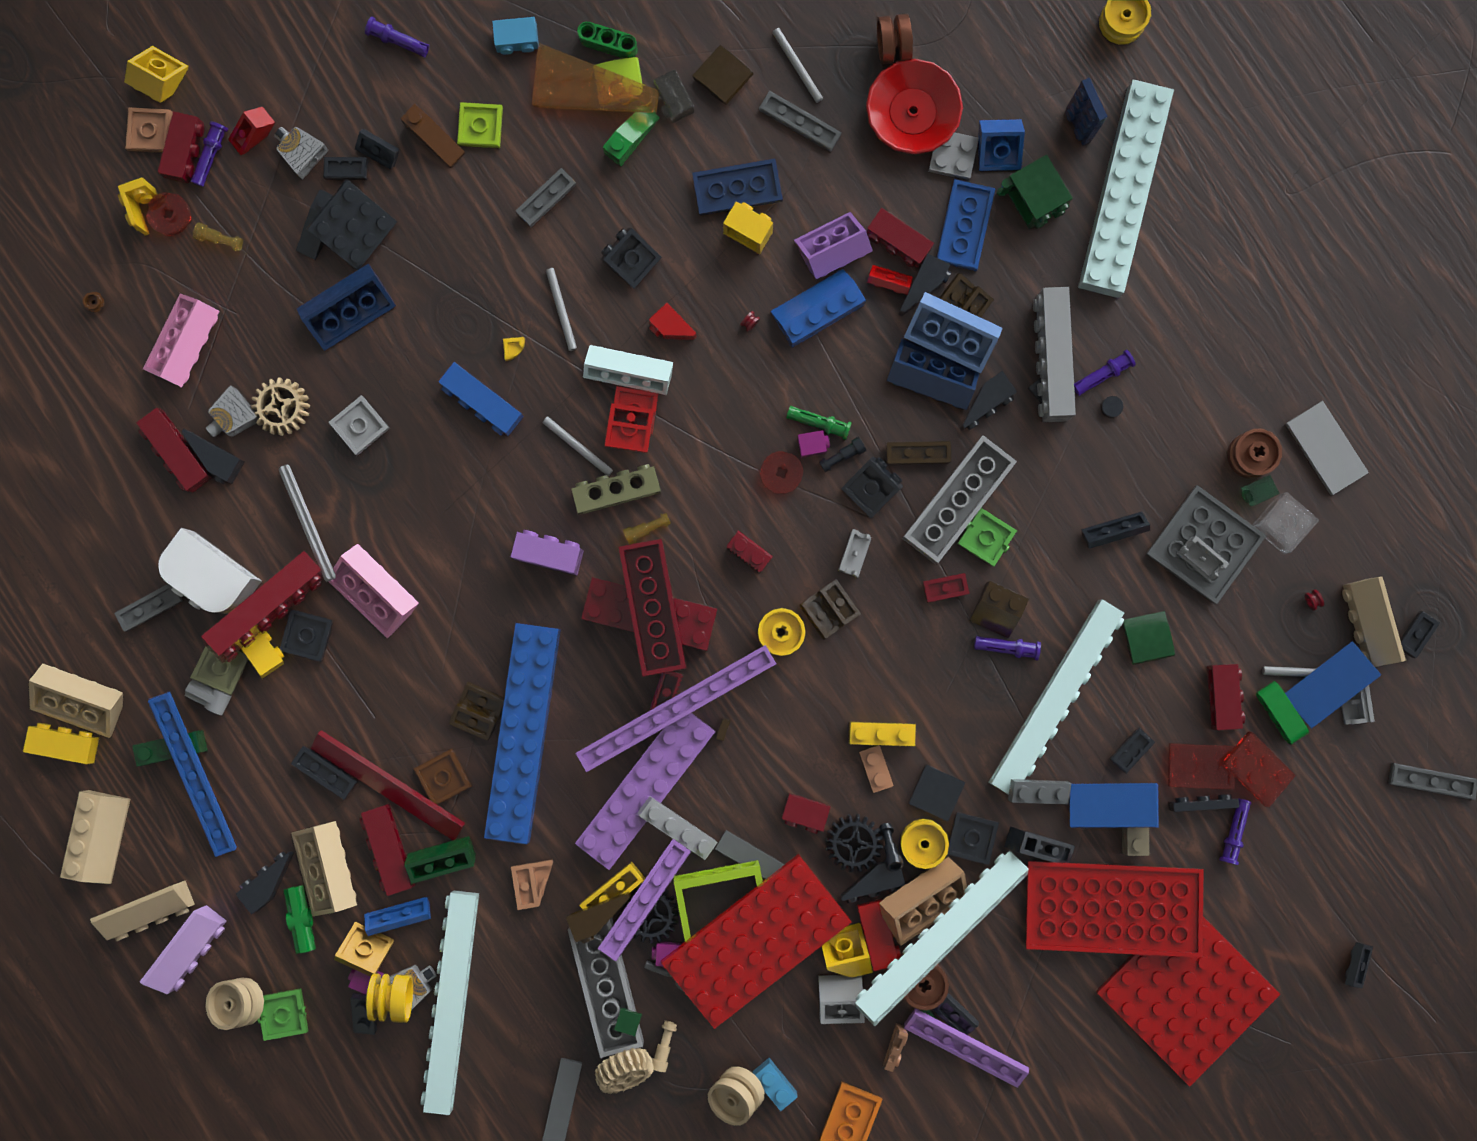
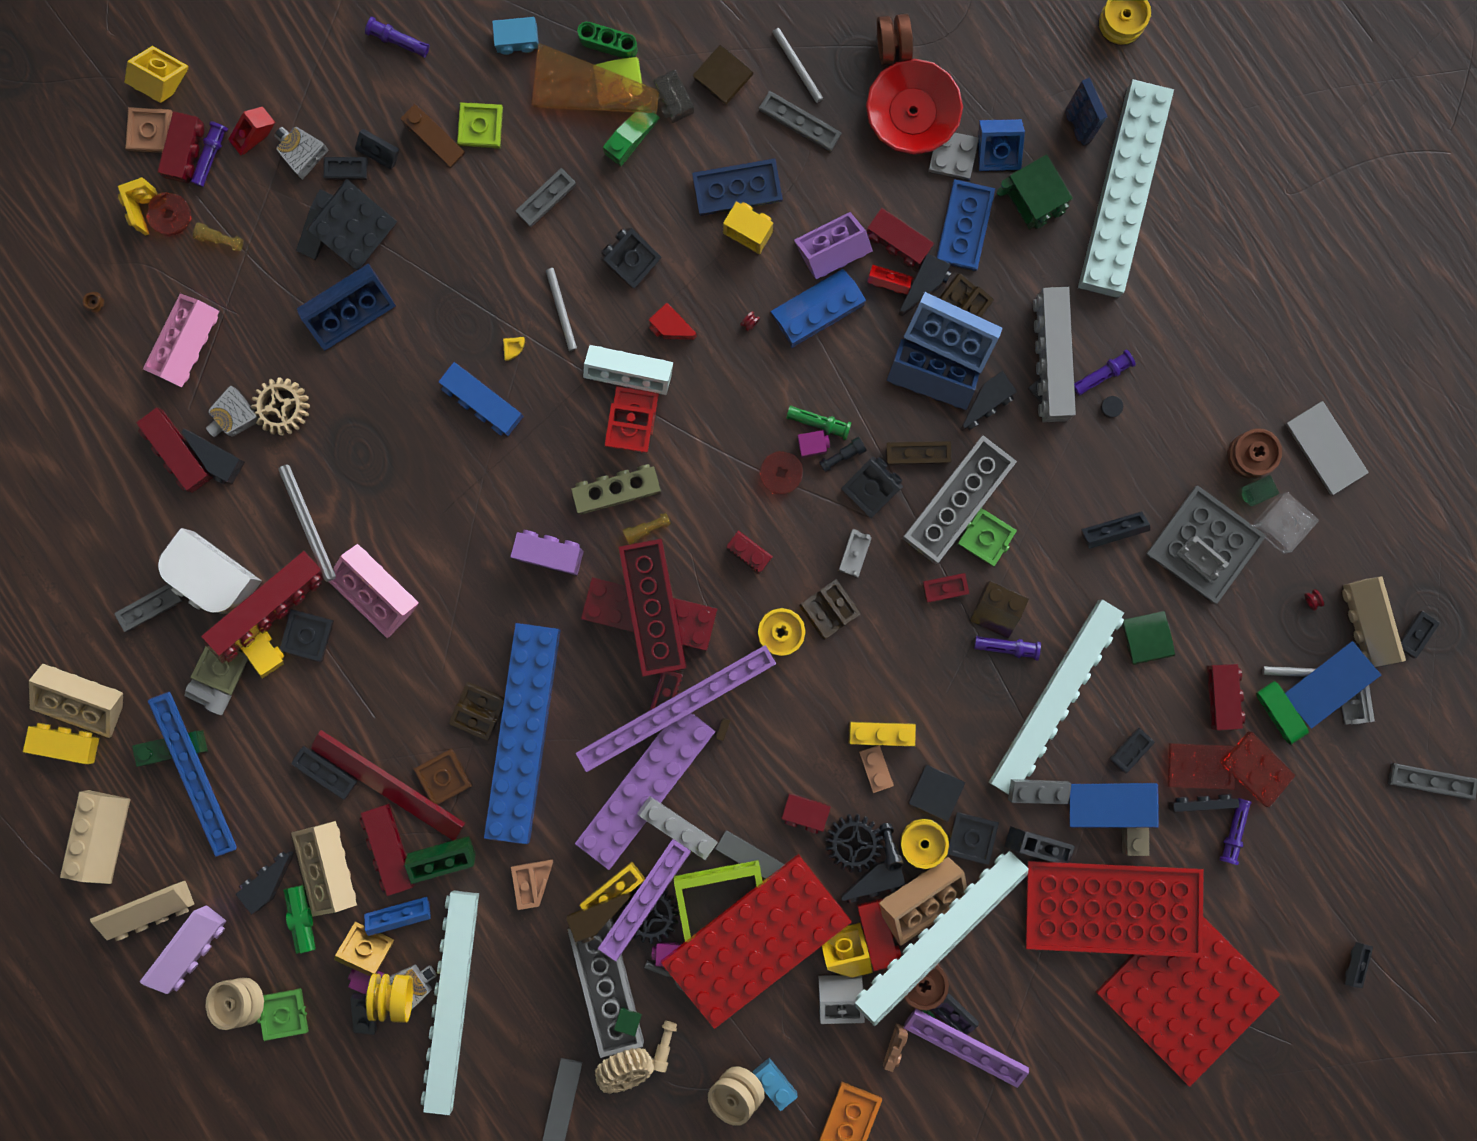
(359, 425): light grey plate -> none
(577, 446): light grey bar -> none

